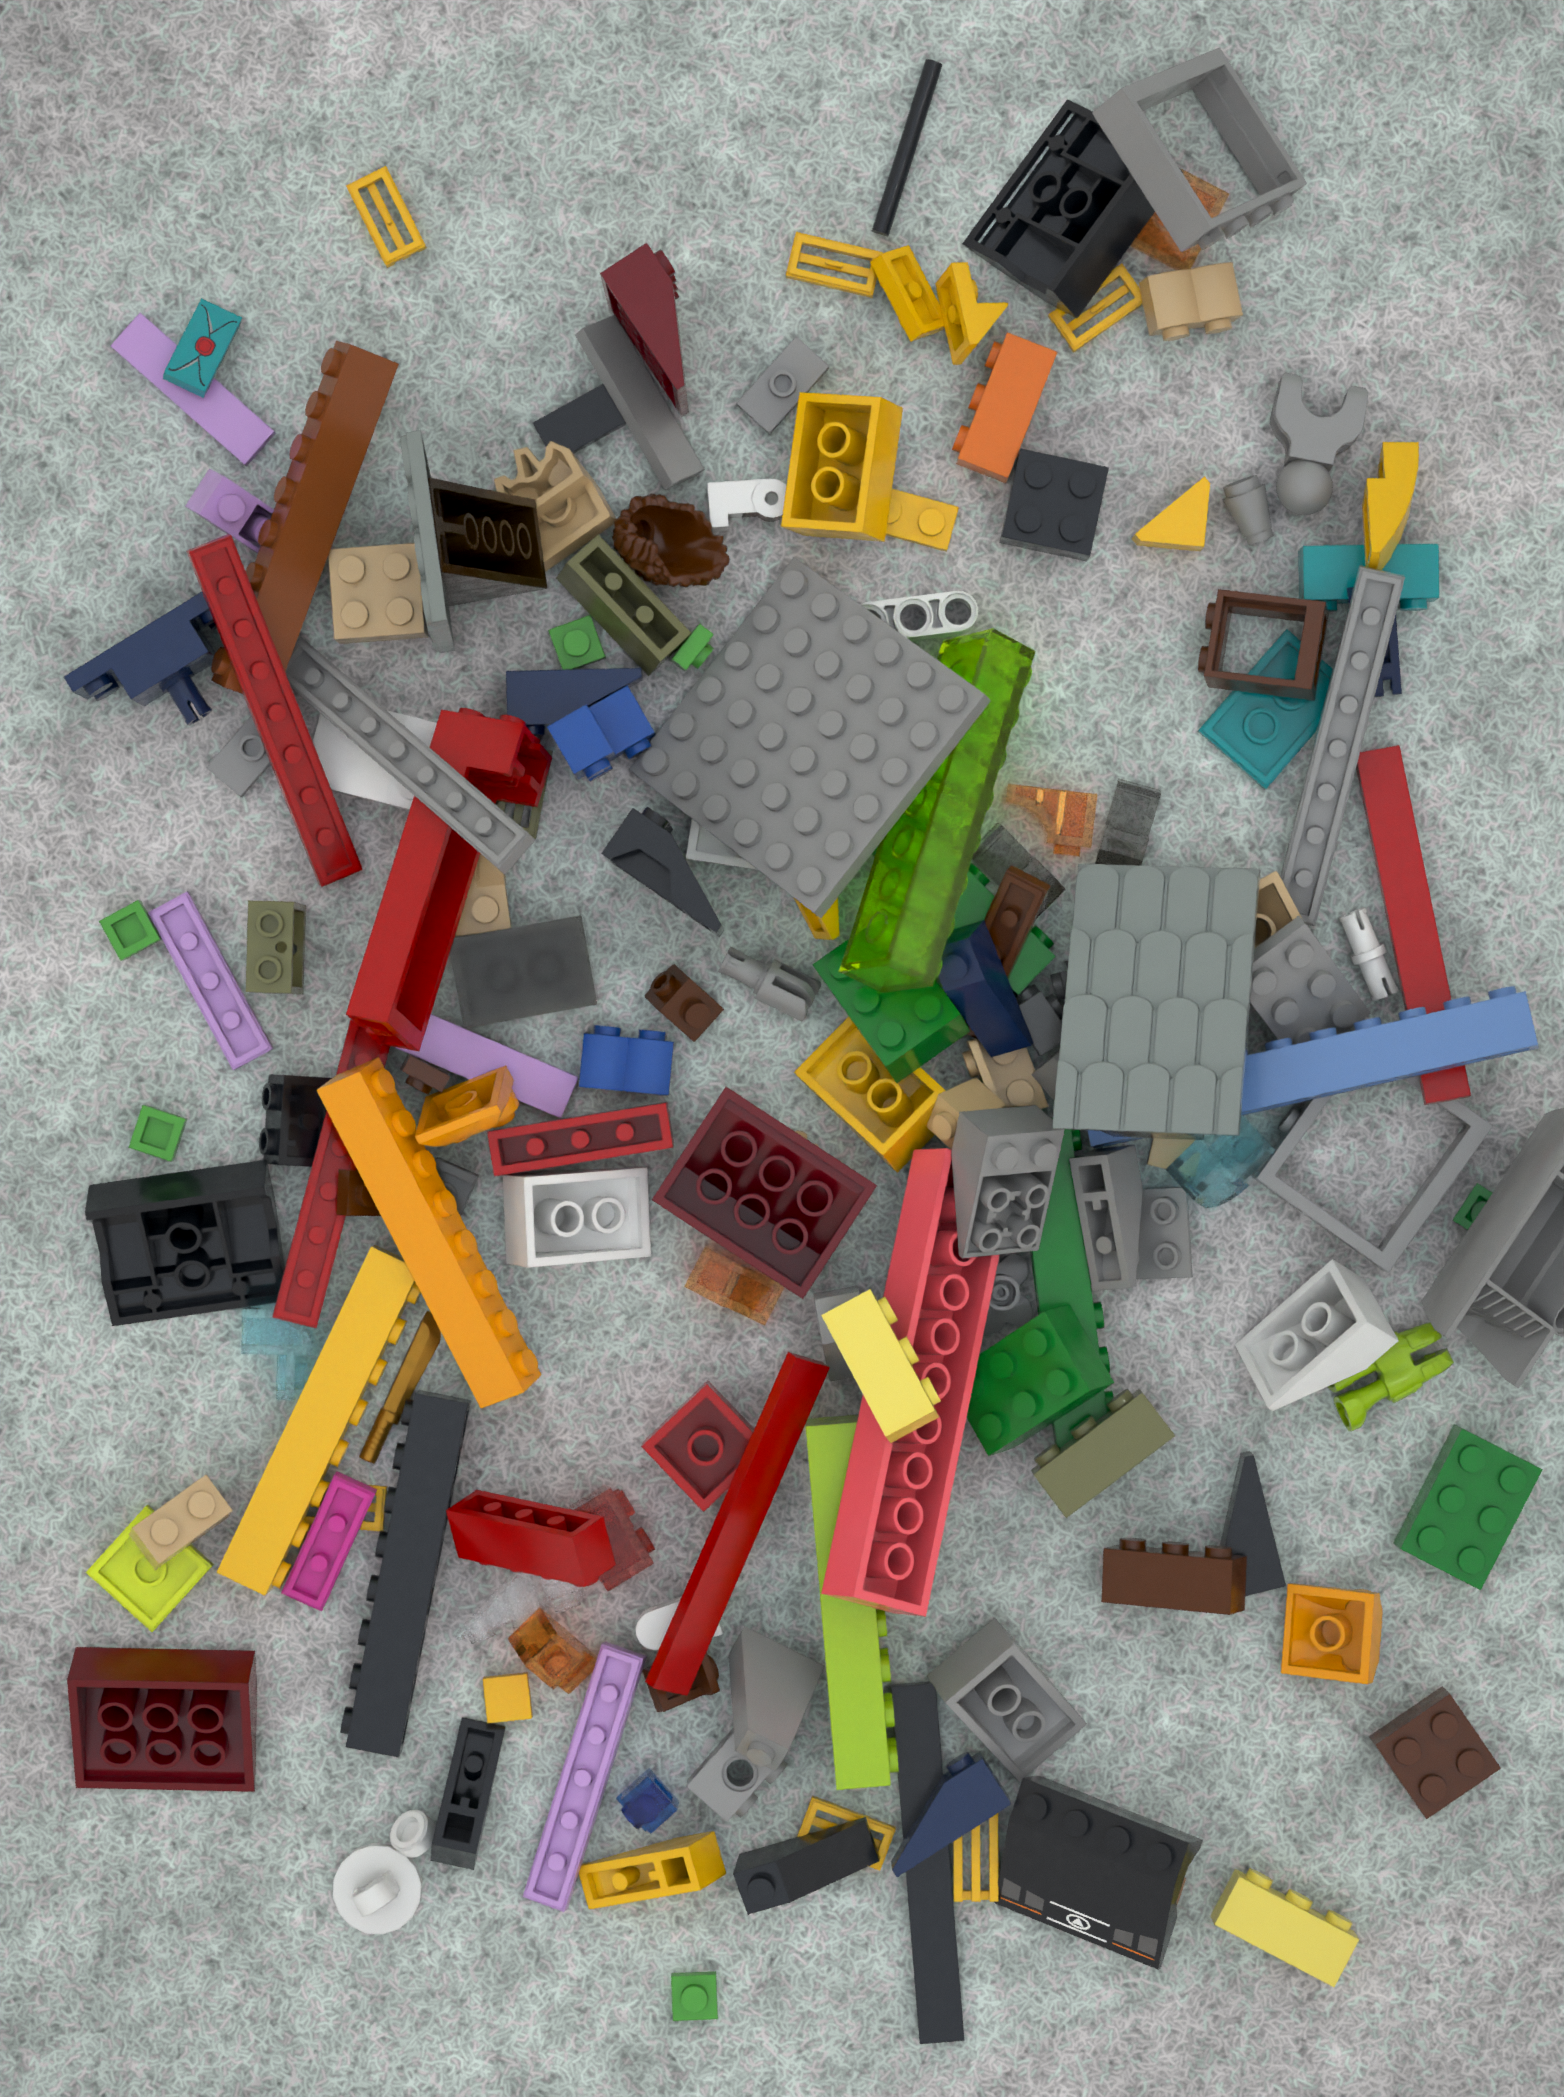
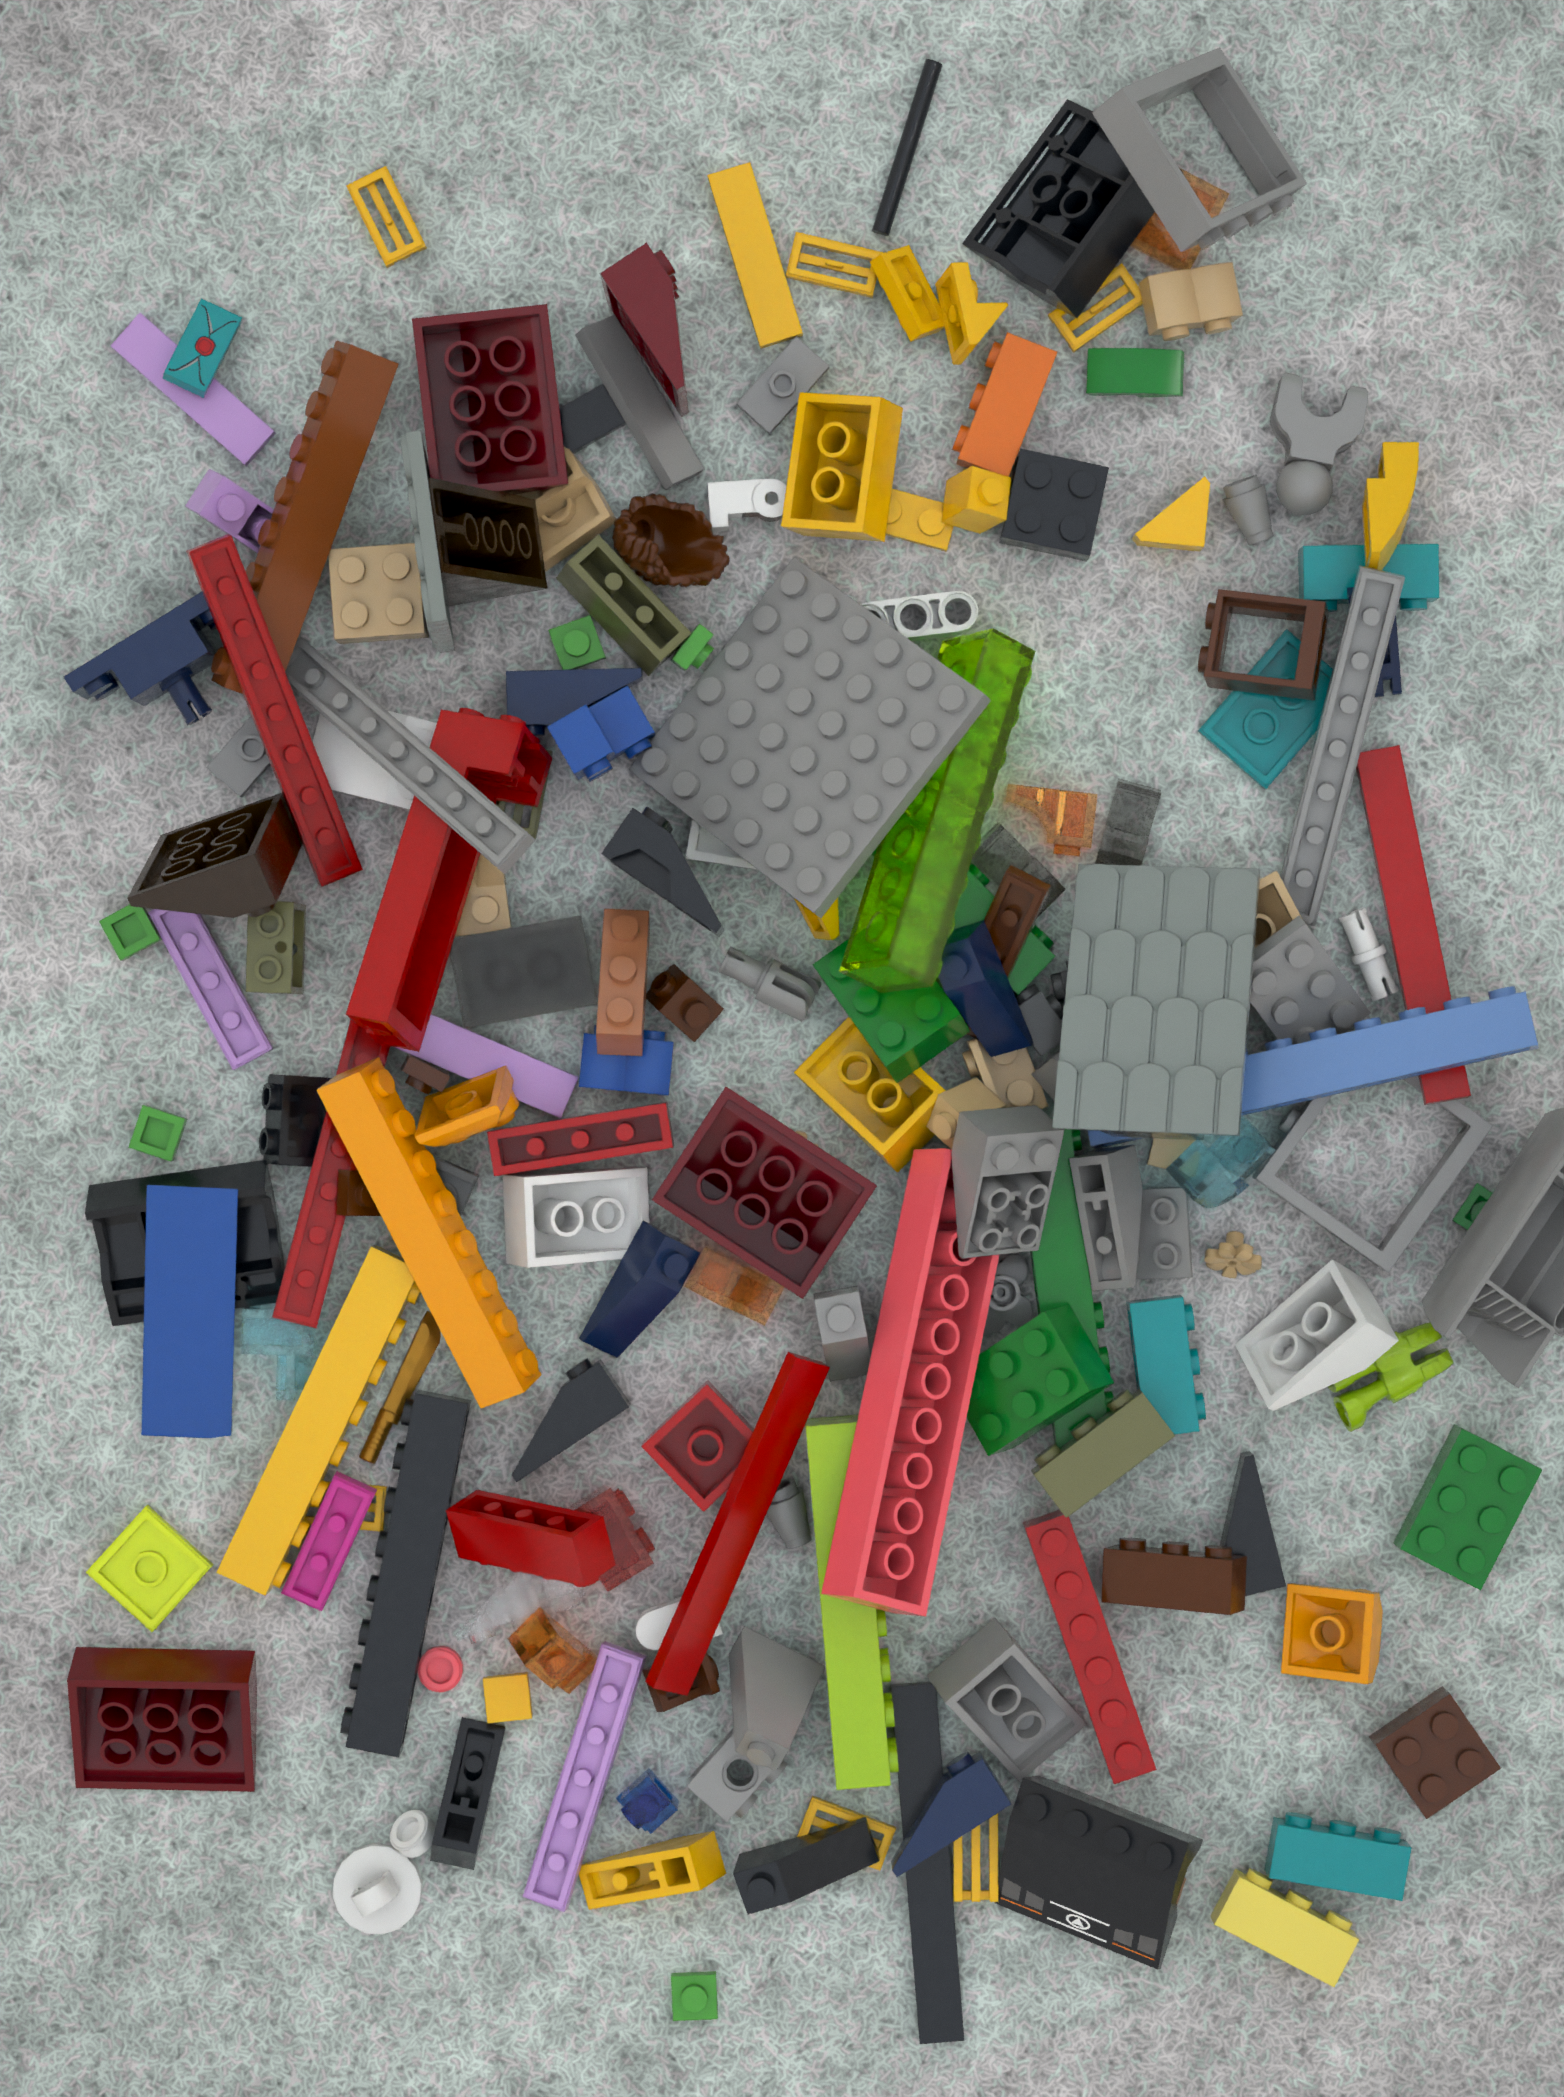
(180, 1522): tan brick -> none
(189, 1311): none -> blue sticker
(222, 863): none -> dark brown slope
(440, 1669): none -> coral tile
(491, 399): none -> dark red slope
(579, 1408): none -> black slope
(623, 982): none -> nougat brick
(639, 1289): none -> dark blue slope
(755, 255): none -> yellow tile
(789, 1514): none -> light grey cone
(882, 1364): light yellow brick -> none
(976, 499): none -> yellow brick
(1089, 1646): none -> red brick
(1135, 372): none -> green slope
(1164, 1361): none -> teal brick
(1233, 1257): none -> tan plant
(1338, 1856): none -> teal brick

